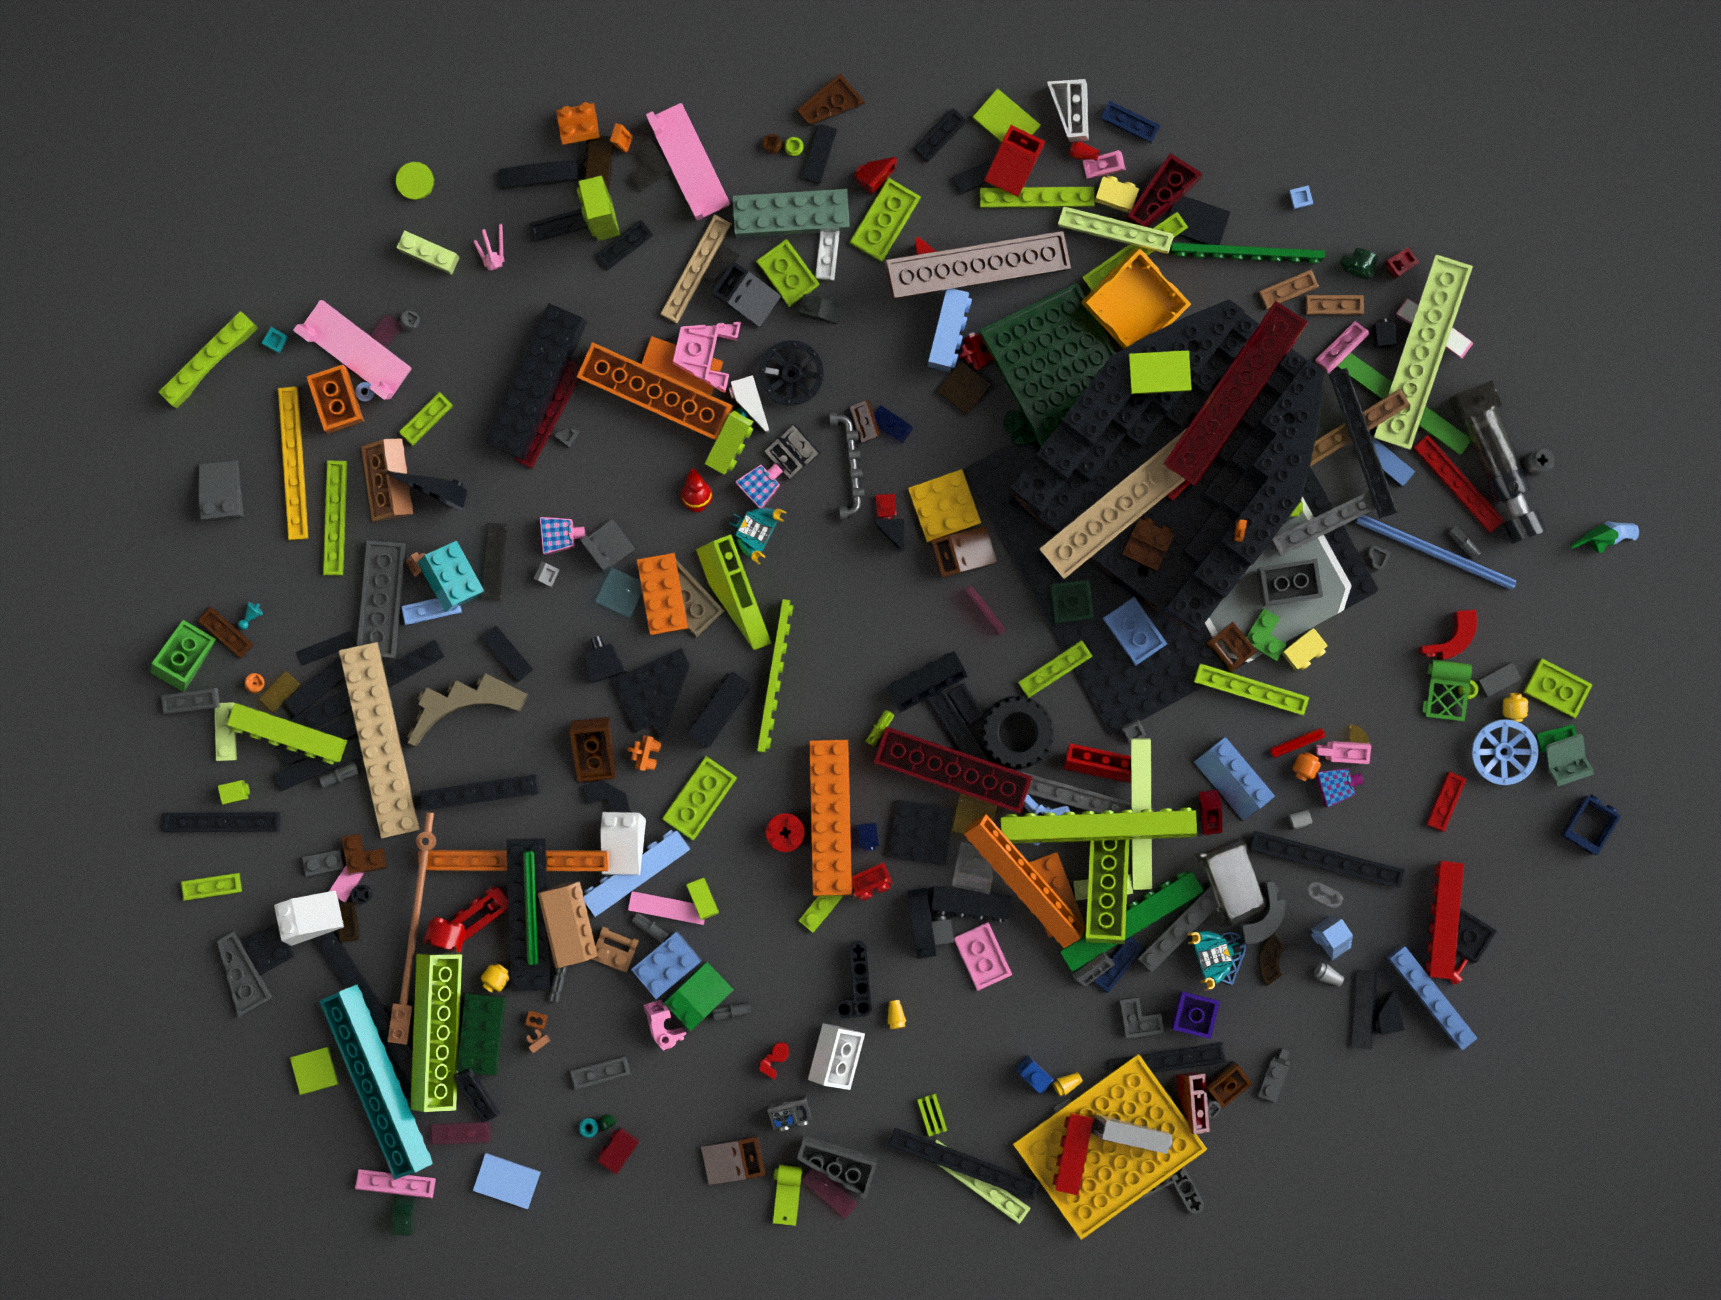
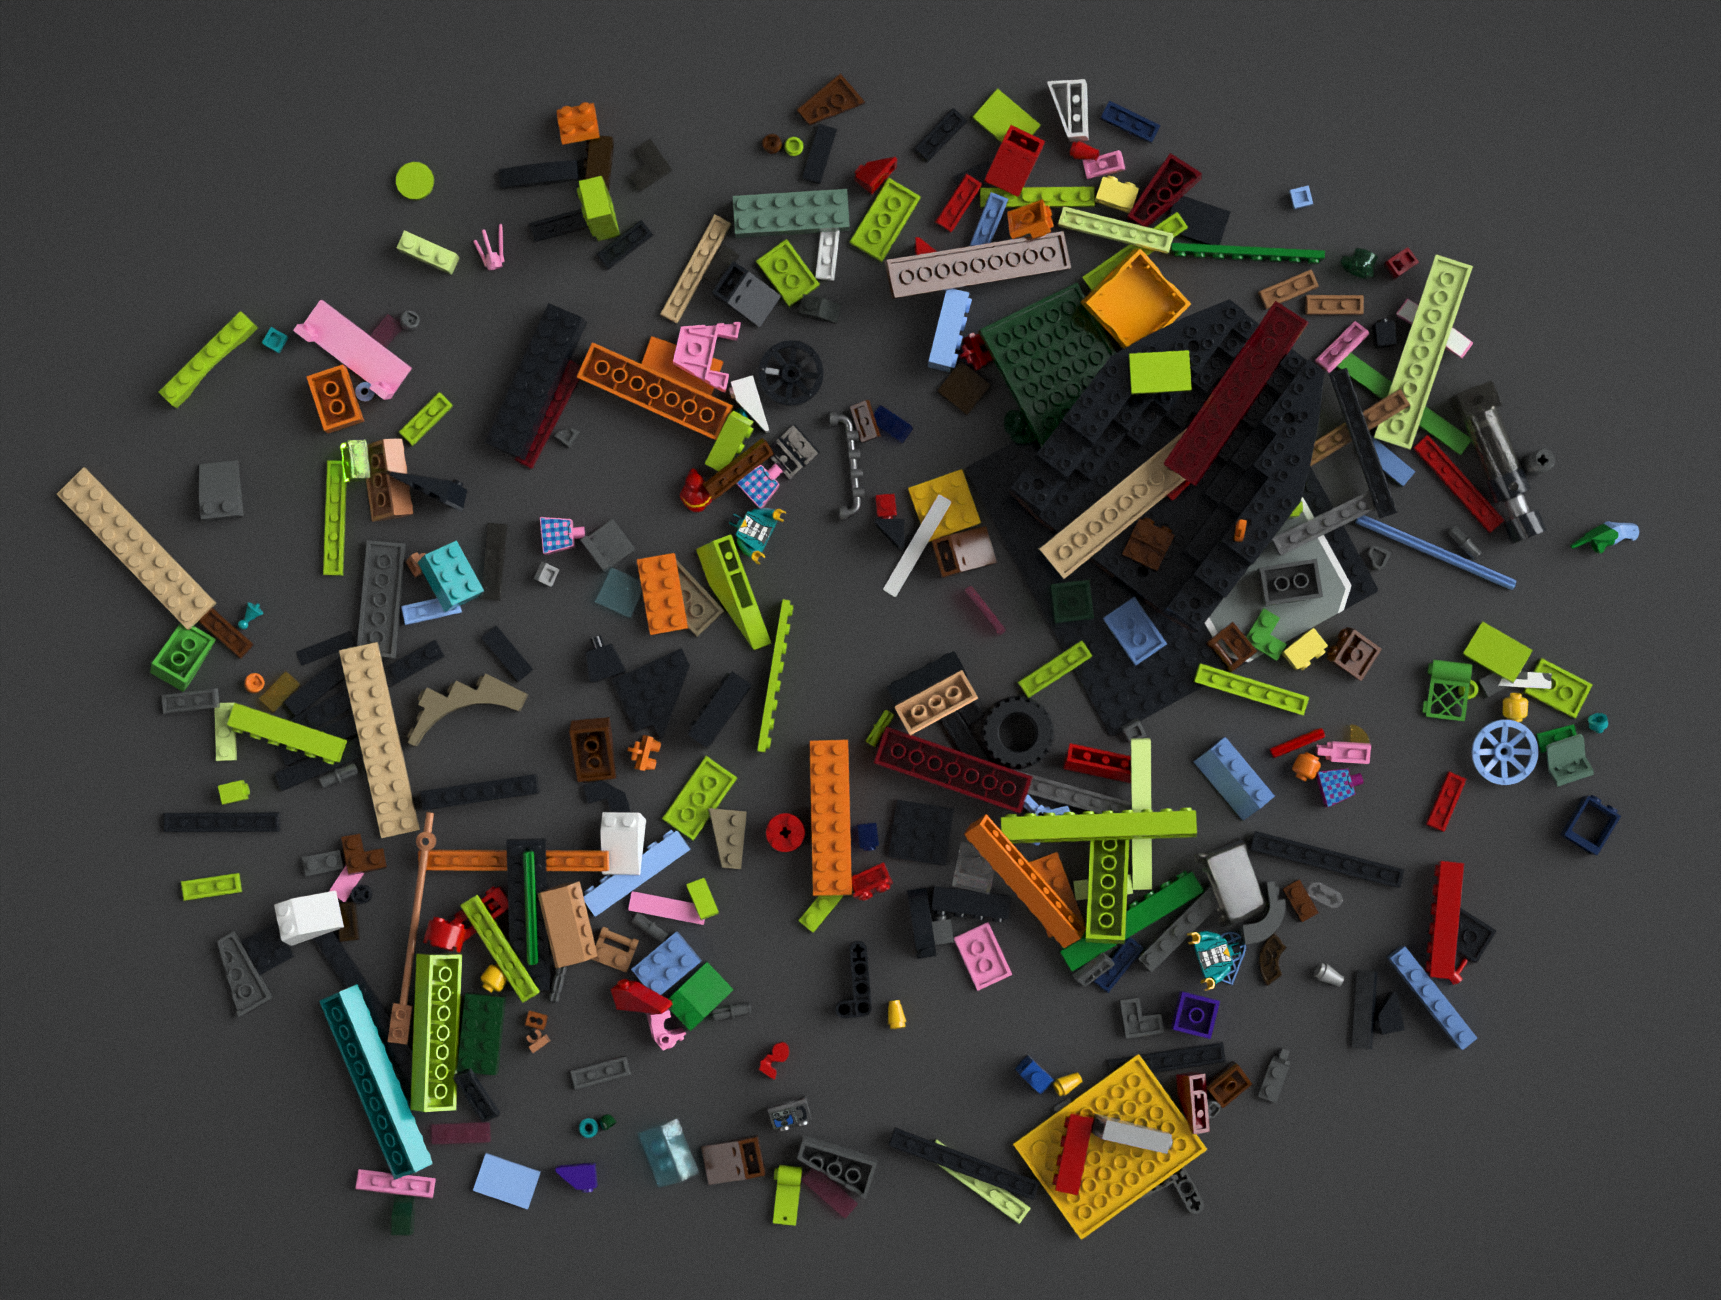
(136, 548): none -> tan plate
(293, 463): yellow tile -> none
(314, 1070): lime tile -> none
(355, 460): none -> clear neon green brick
(499, 948): none -> lime tile
(580, 1176): none -> dark purple slope
(618, 1151): dark red brick -> none
(621, 138): orange plate -> none
(638, 998): none -> red slope
(668, 1153): none -> clear light blue slope
(688, 161): bright pink bracket -> none
(729, 836): none -> dark tan wing
(738, 469): none -> reddish brown plate
(836, 1056): white slope -> none
(917, 545): none -> white sticker
(936, 702): none -> light nougat slope
(937, 1130): lime tile -> none
(958, 202): none -> red tile
(969, 810): clear yellow plate -> none
(989, 219): none -> medium blue tile
(1031, 219): none -> orange plate
(1210, 812): dark red slope -> none
(1300, 819): light grey brick -> none
(1300, 900): none -> reddish brown plate
(1333, 936): light blue wedge -> none
(1353, 653): none -> reddish brown plate
(1463, 634): red arch -> none
(1497, 652): none -> lime tile
(1530, 680): none -> white sticker
(1598, 722): none -> teal tile

